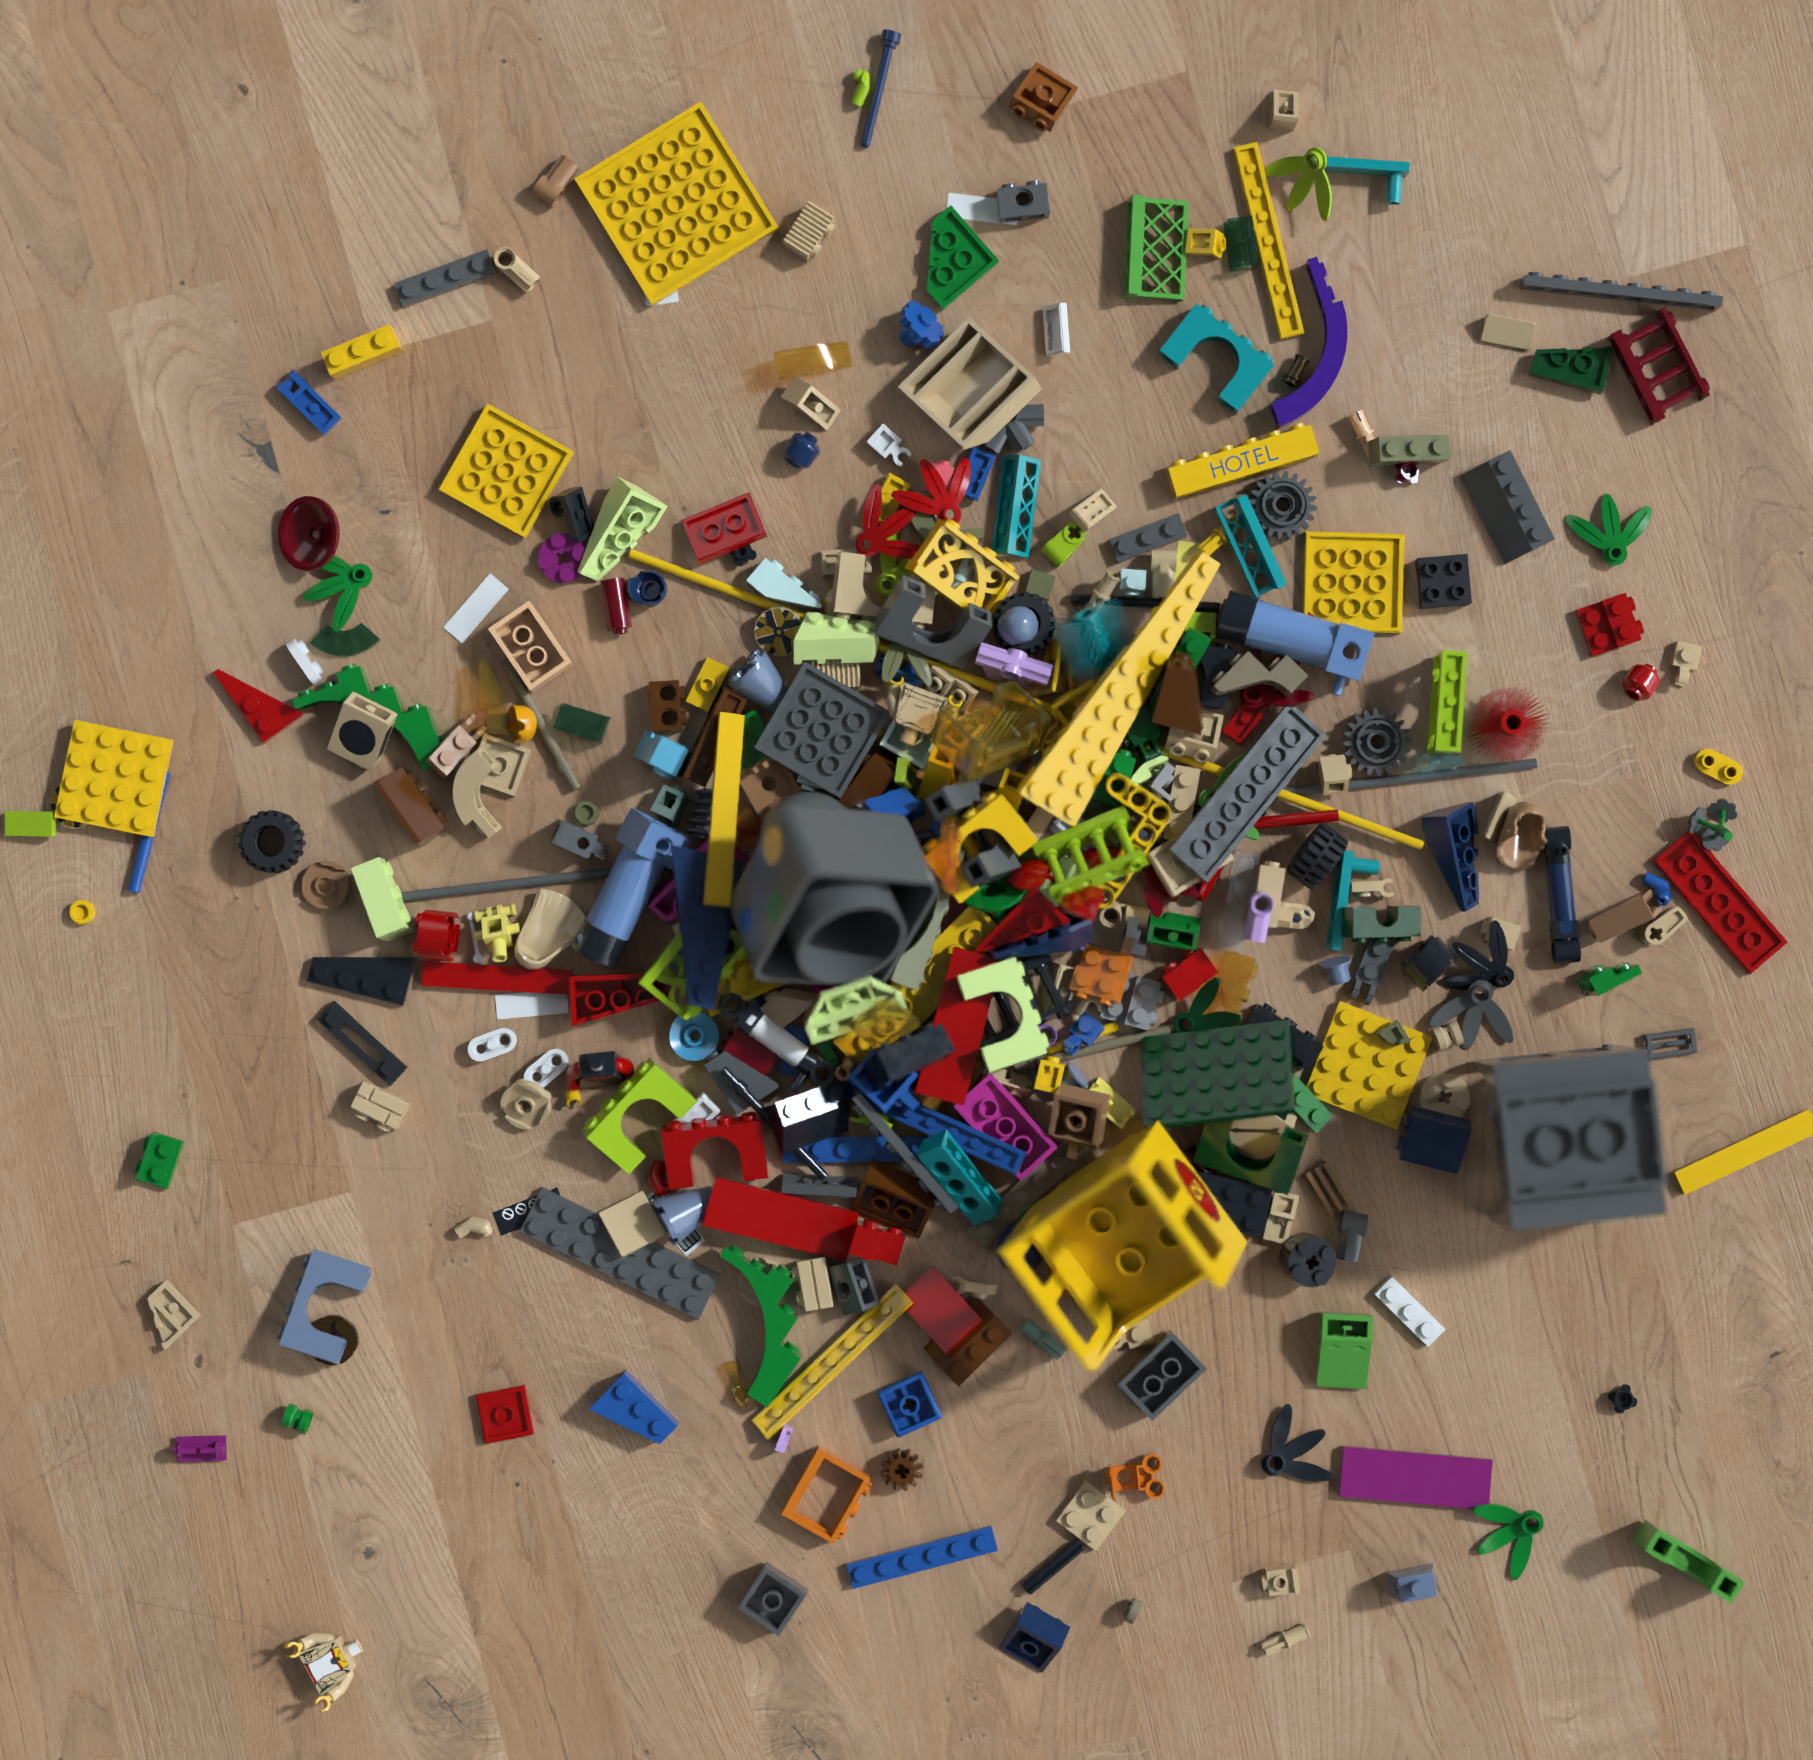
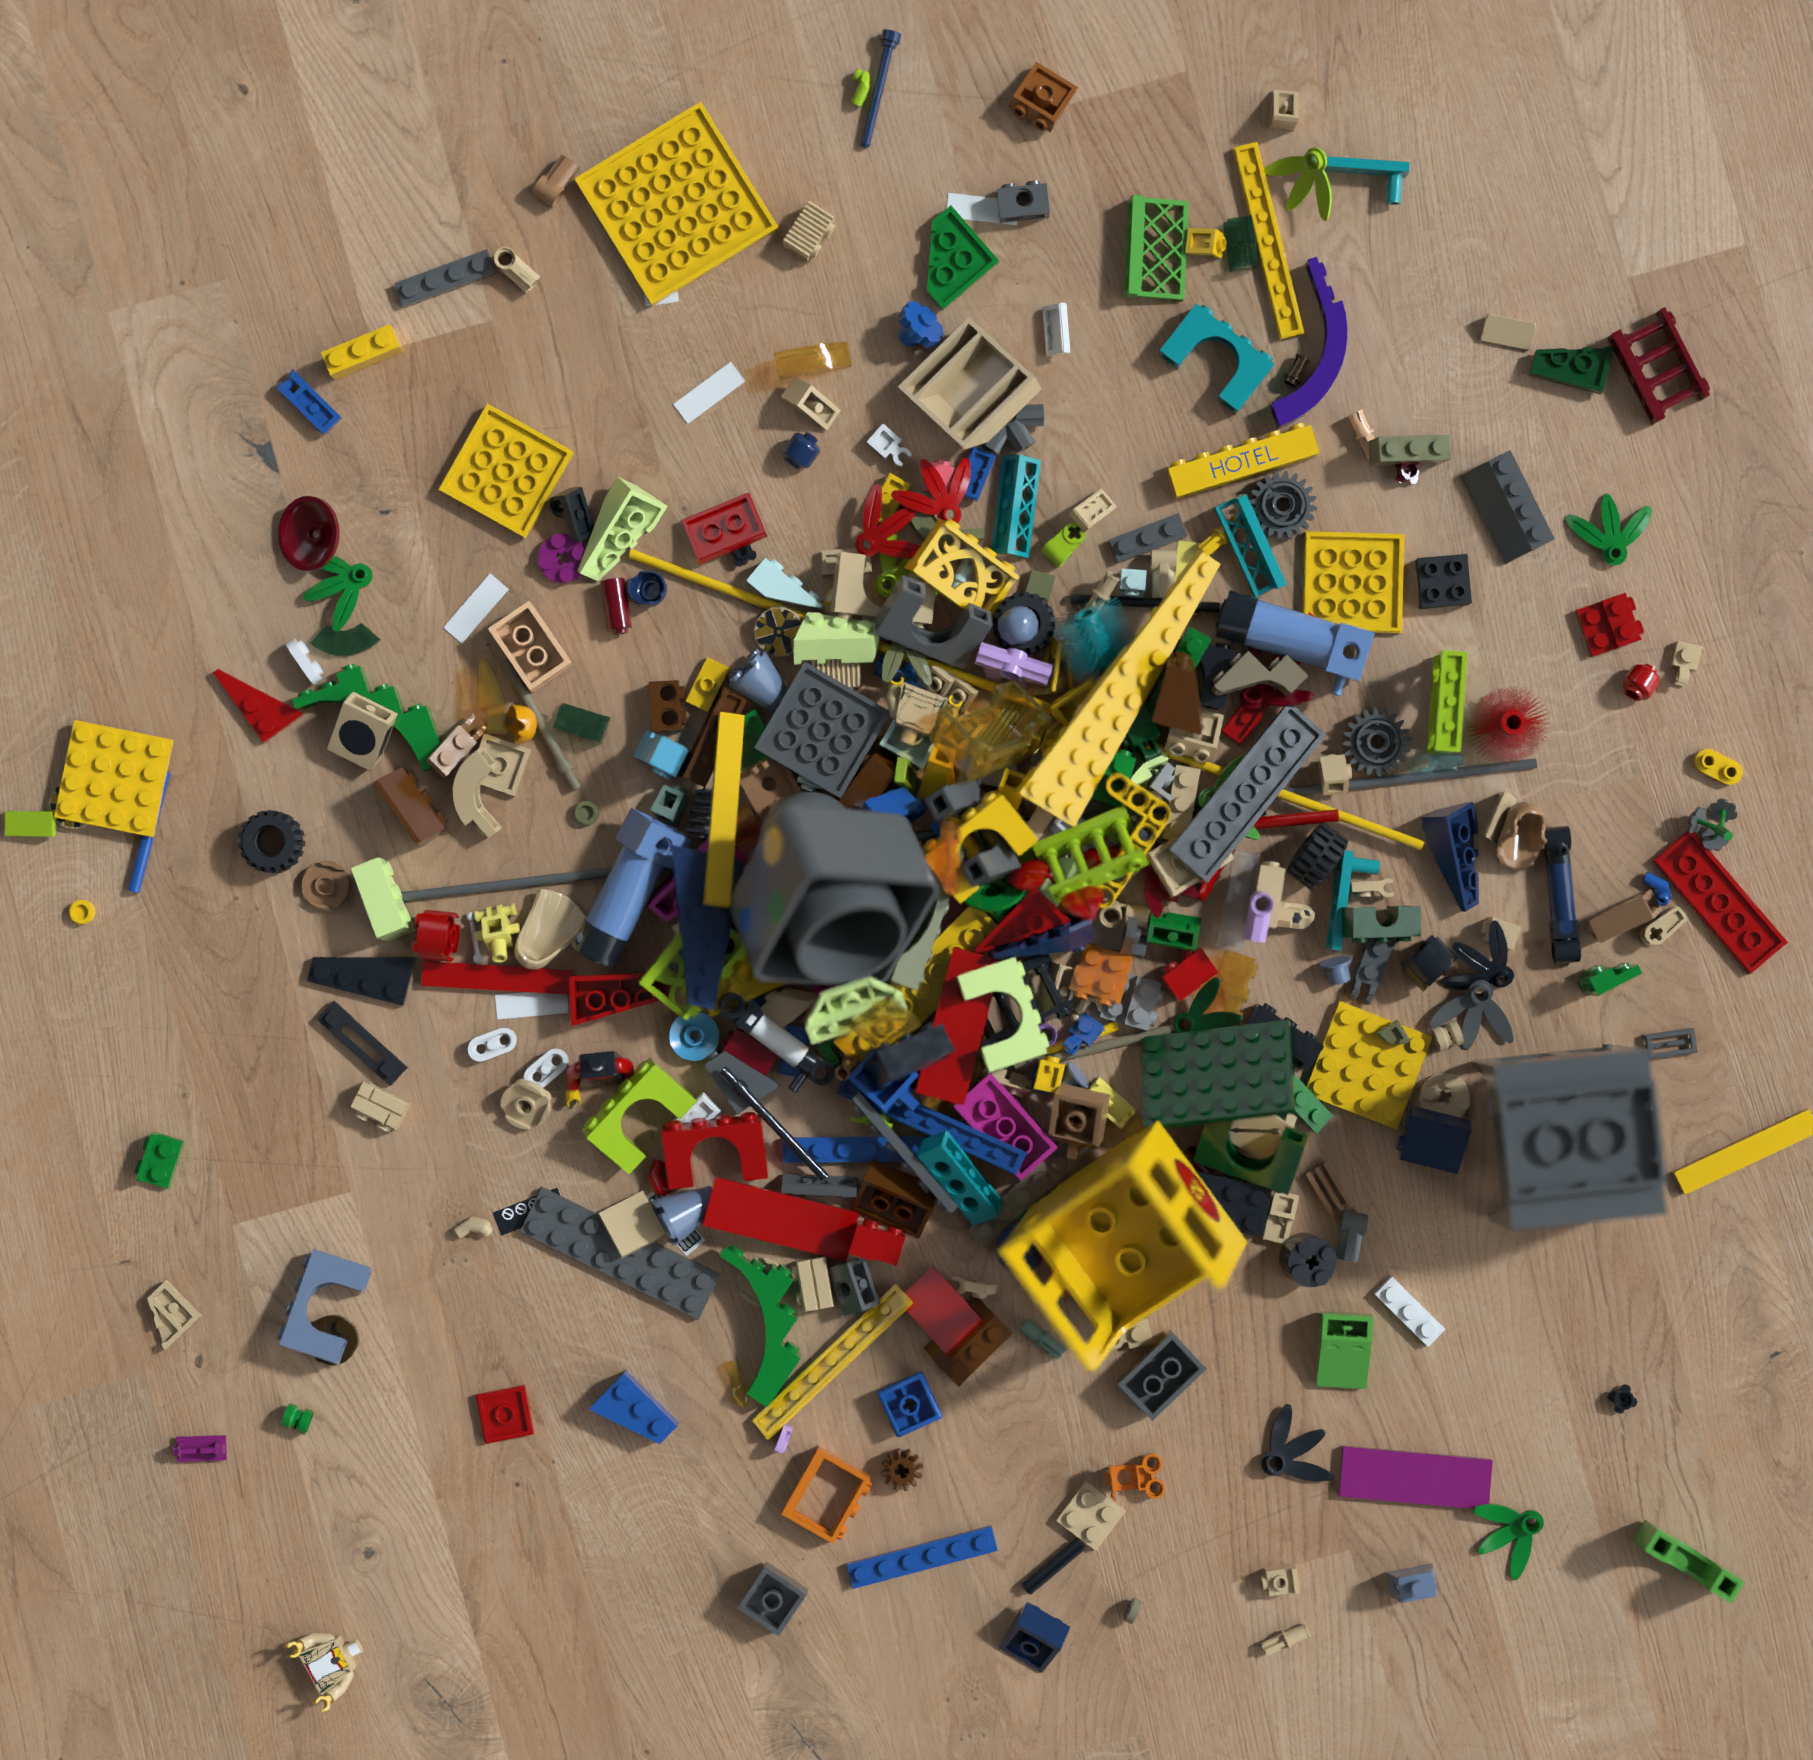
(567, 835): dark grey torso -> none
(709, 392): none -> white sticker
(809, 1117): black slope -> none
(1203, 622): lime brick -> none
(1632, 292): dark grey plate -> none

